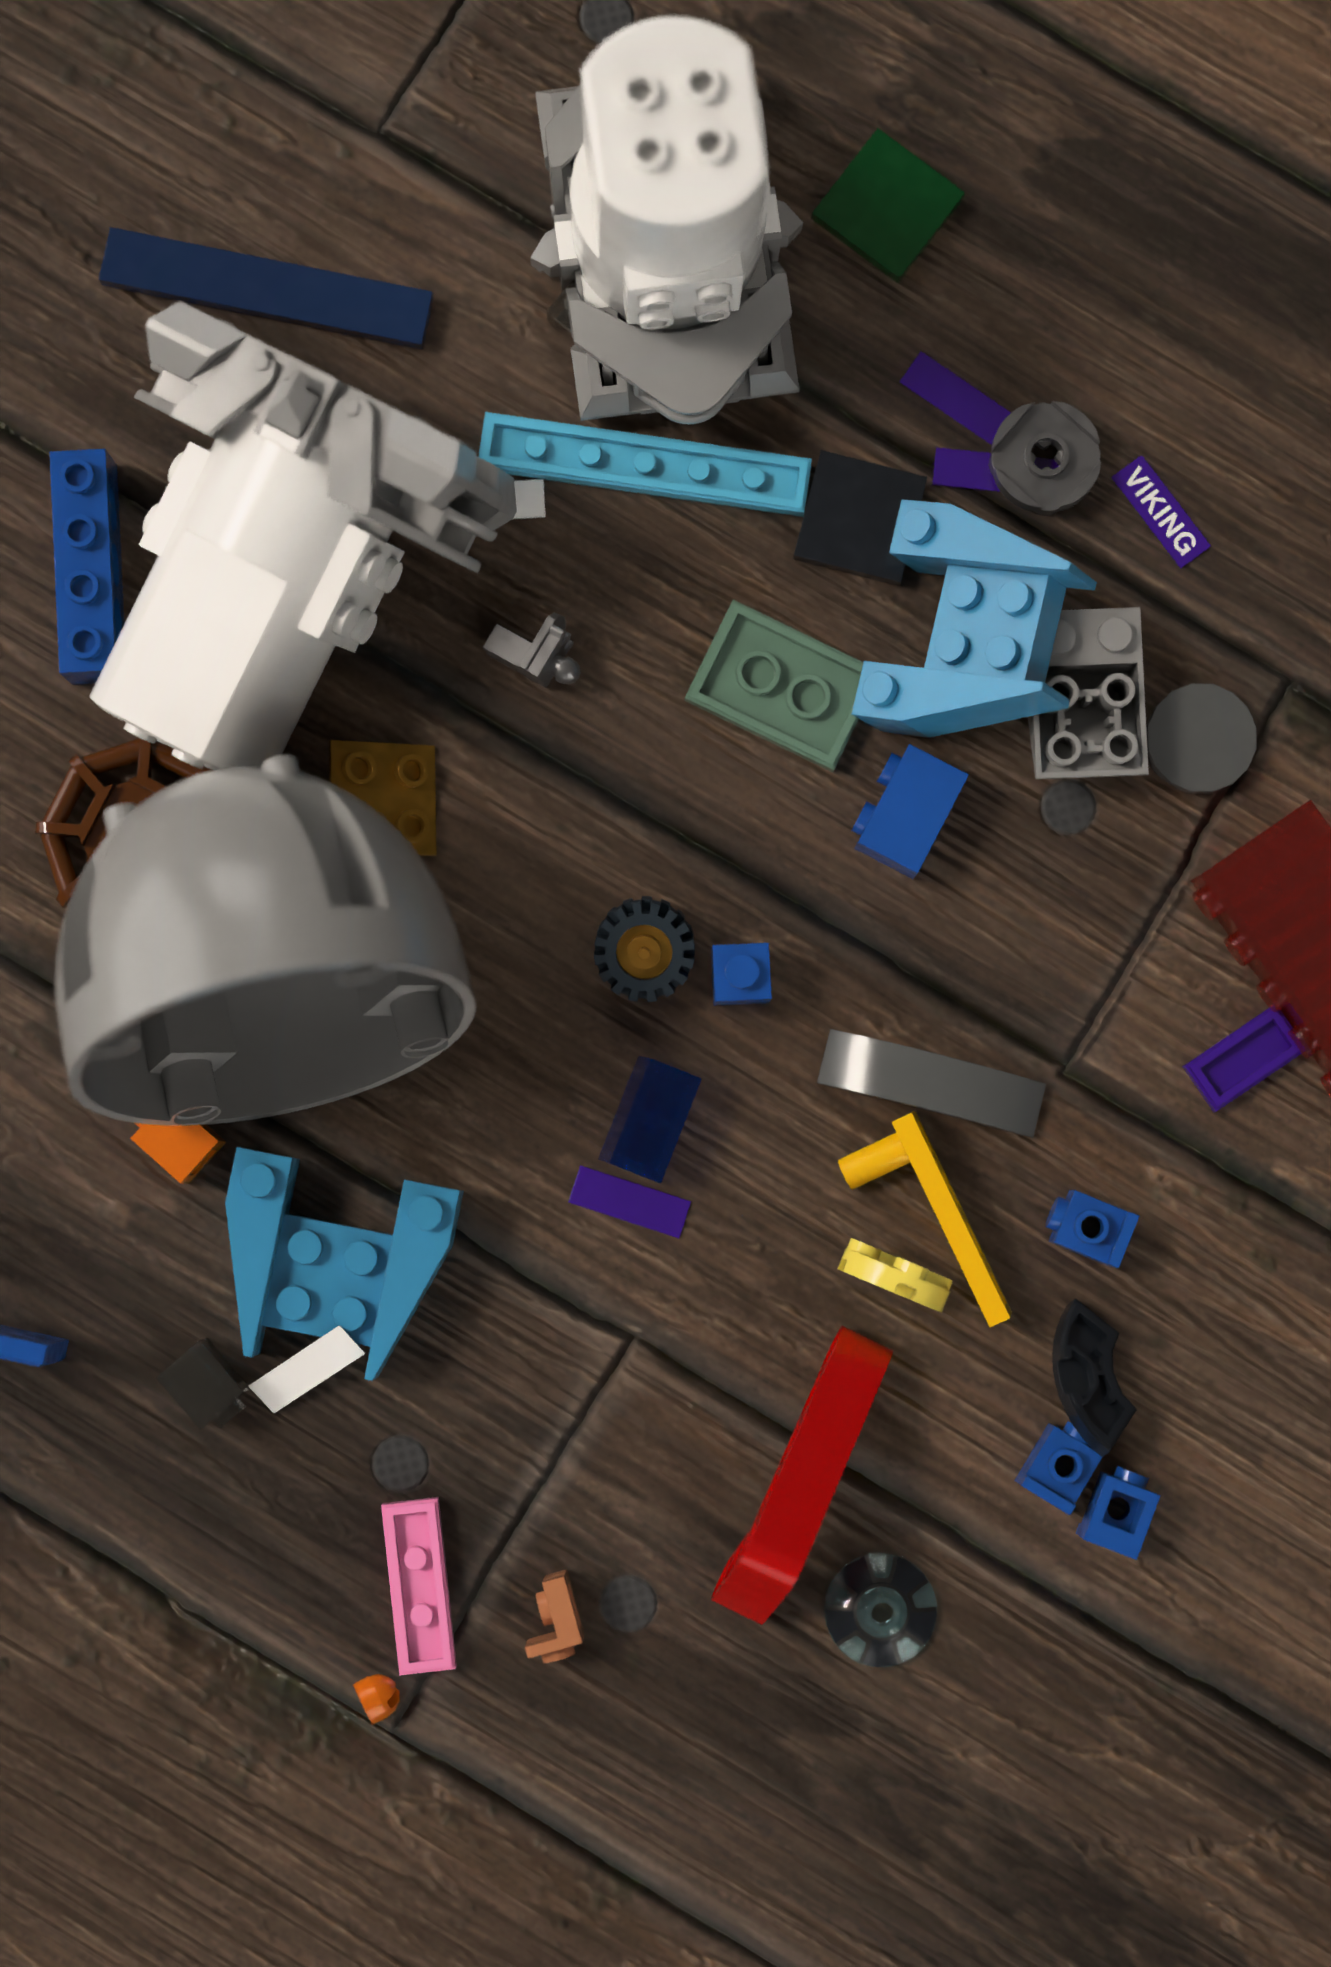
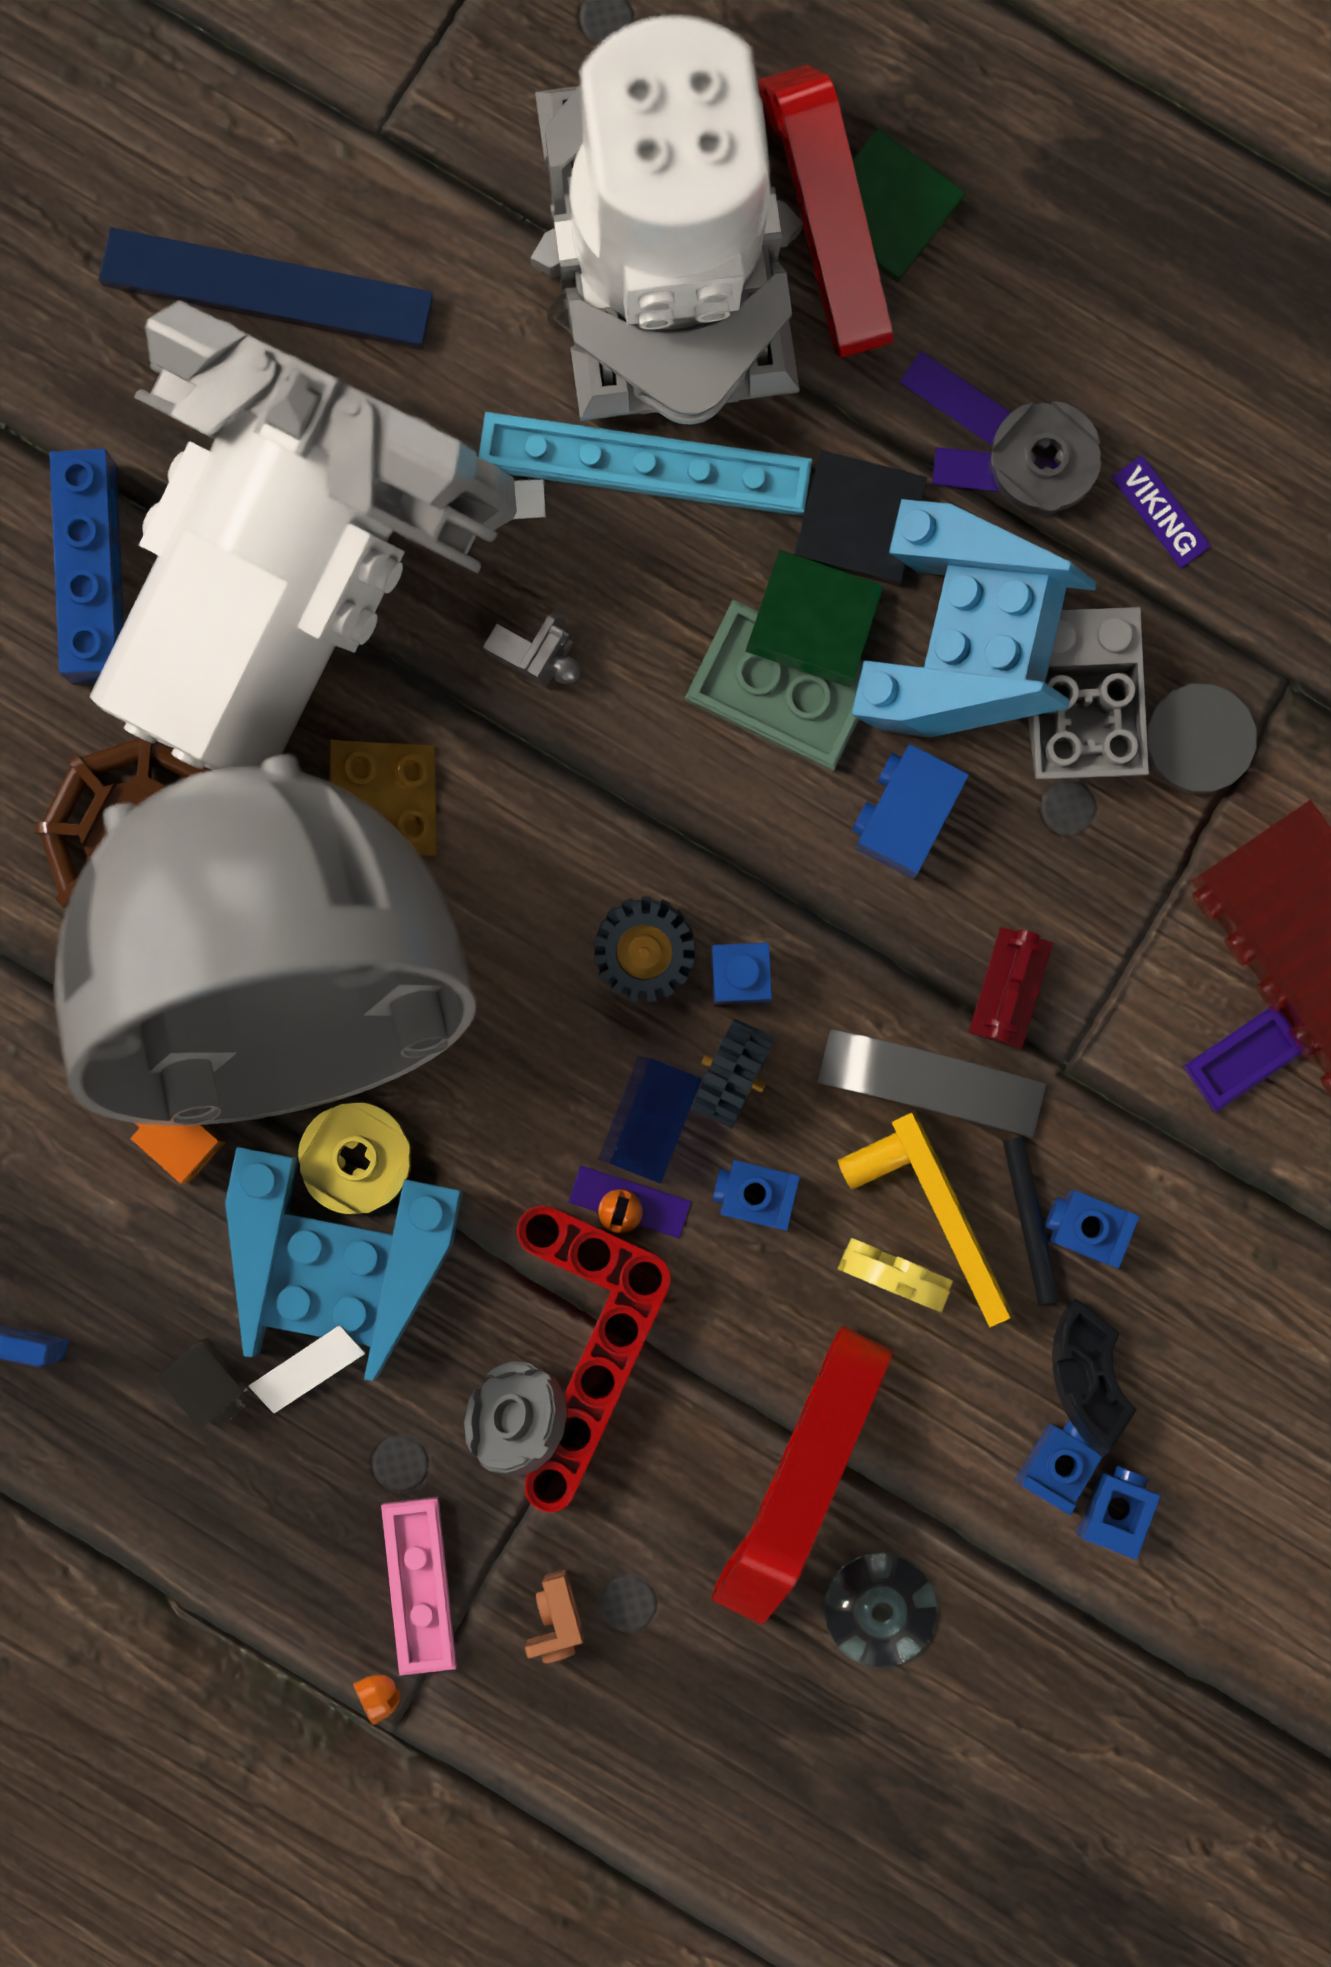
(323, 1166): none -> light yellow plate
(515, 1419): none -> dark grey tile
(599, 1350): none -> red beam
(608, 1206): none -> orange hinge
(733, 1073): none -> black wheel
(779, 1194): none -> blue brick
(808, 118): none -> red beam
(814, 618): none -> dark green tile
(1011, 987): none -> dark red hinge
(1031, 1220): none -> black bar

